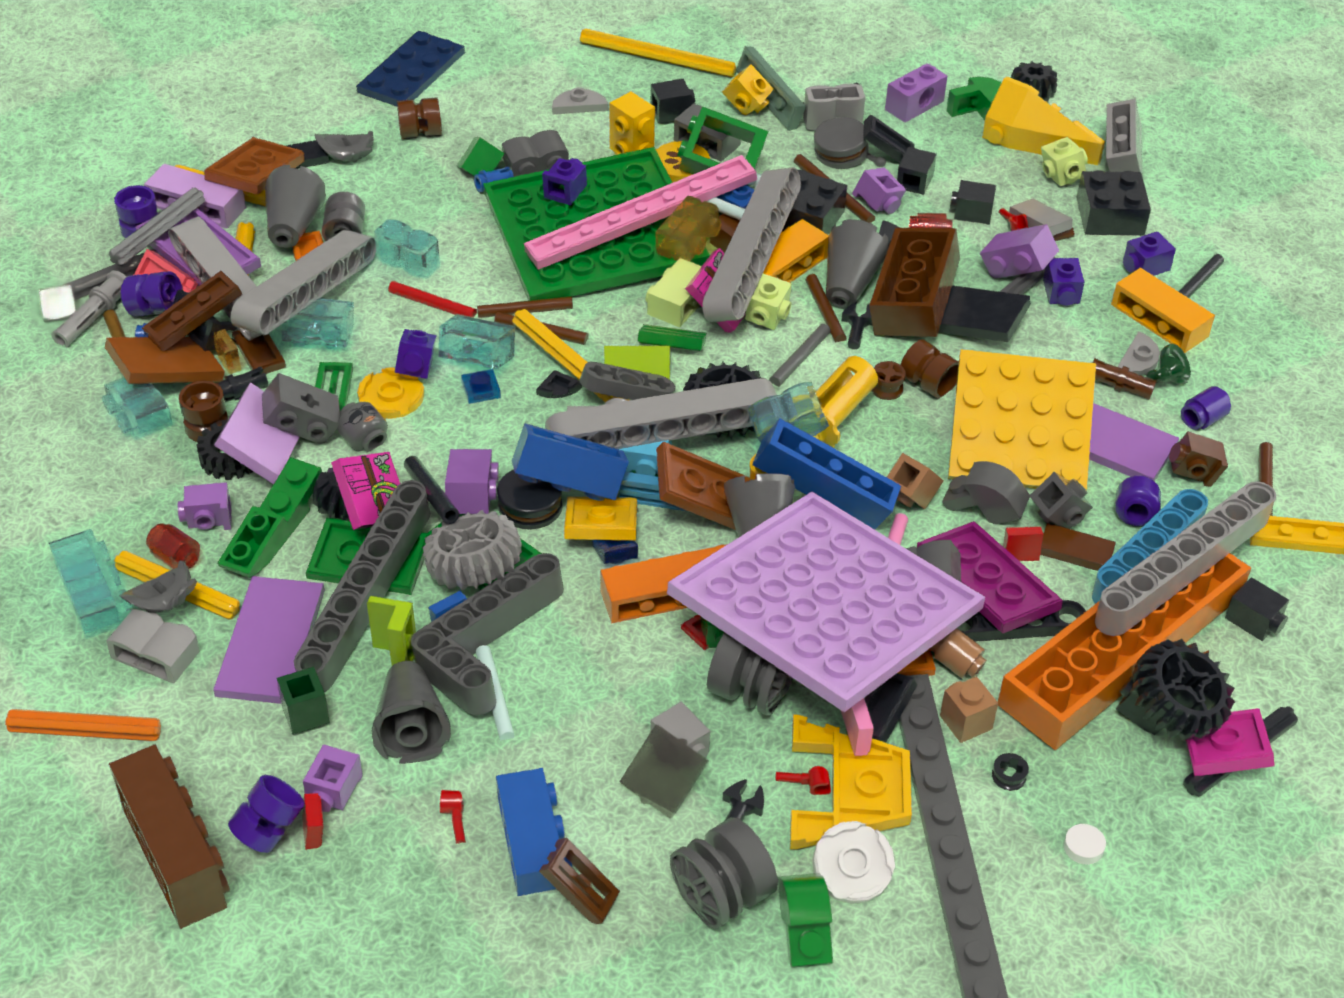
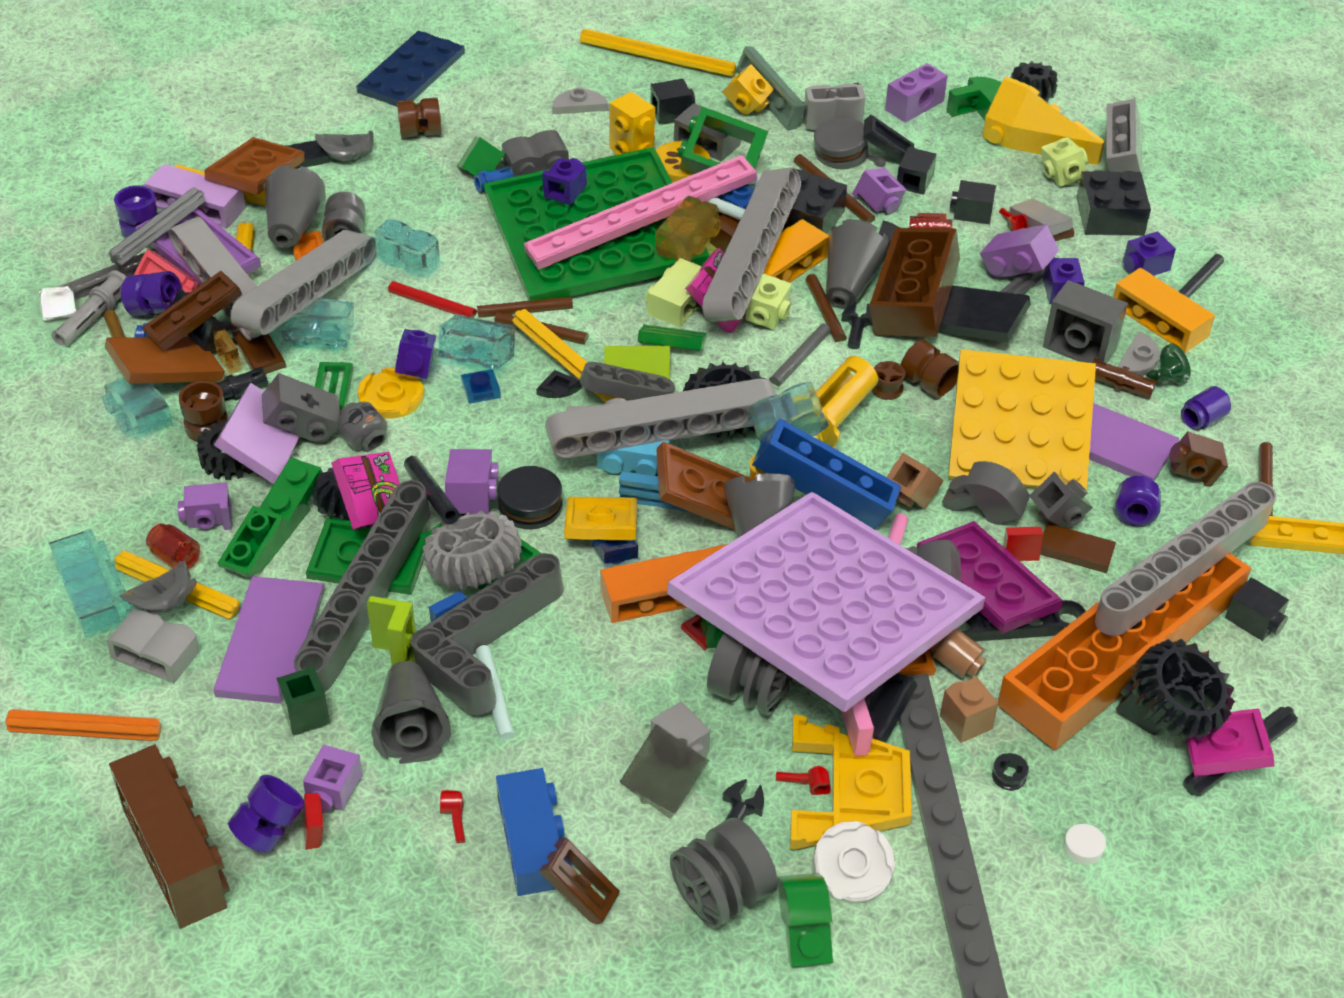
(569, 463): blue brick -> none
(1084, 324): none -> dark grey brick
(1170, 521): dark azure beam -> none

